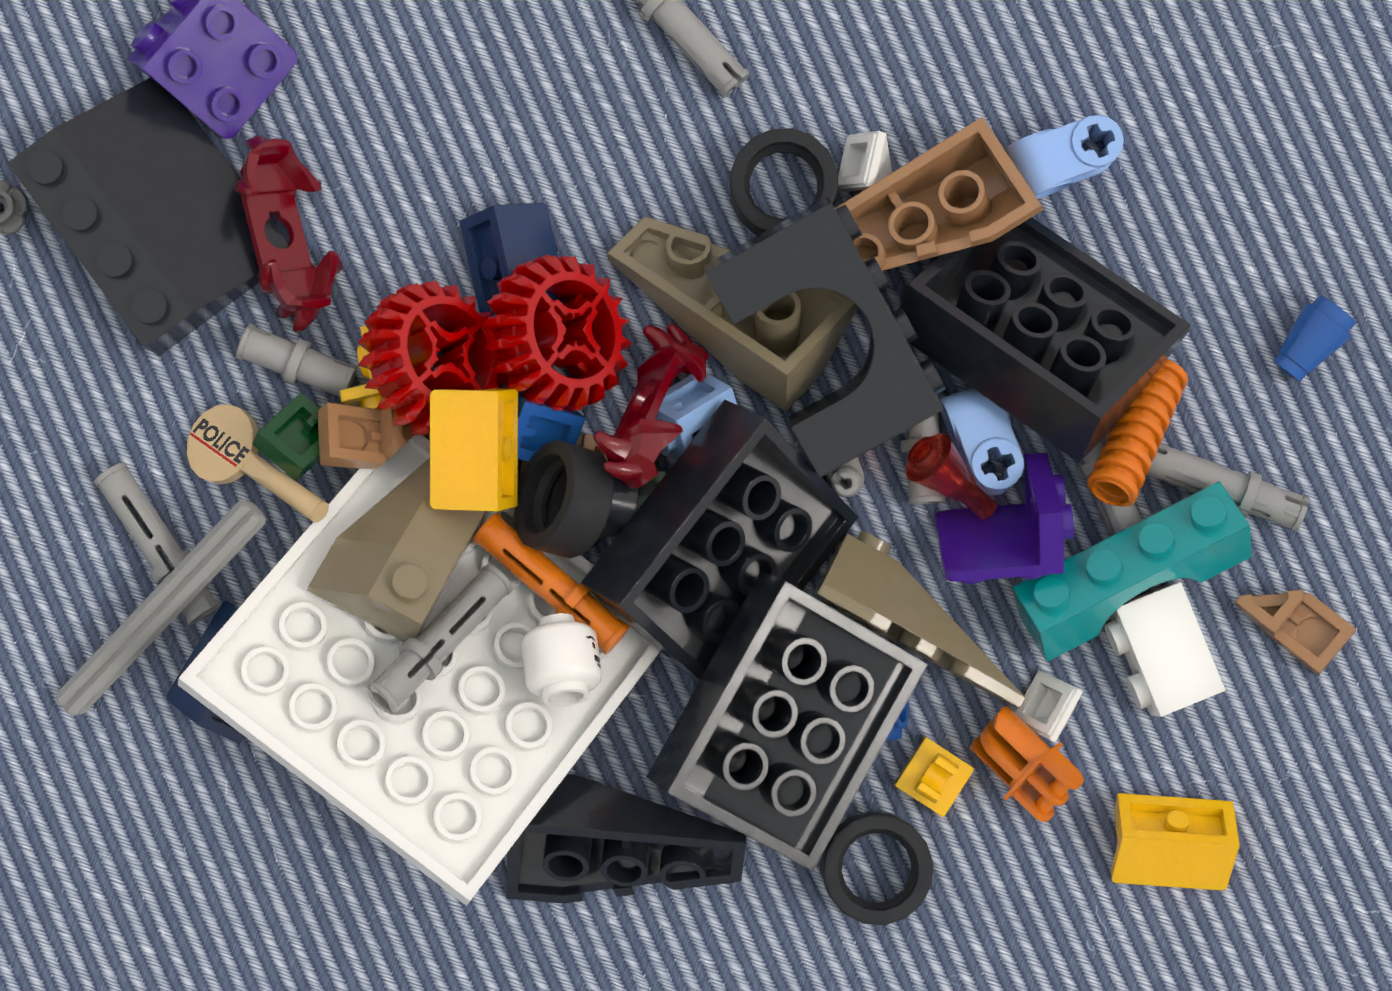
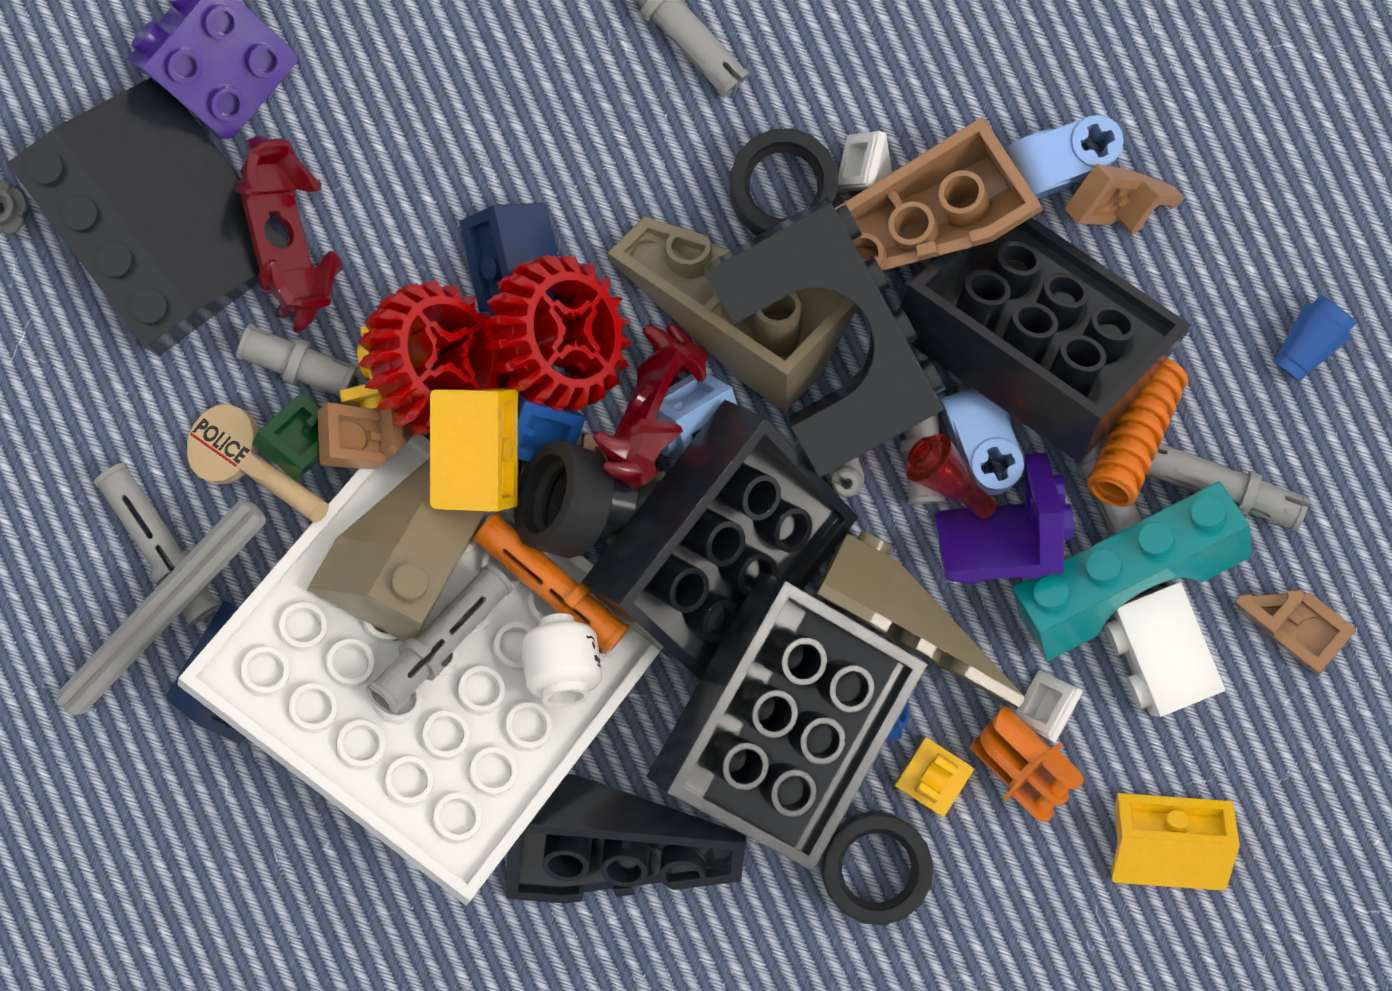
(1120, 196): none -> medium nougat slope

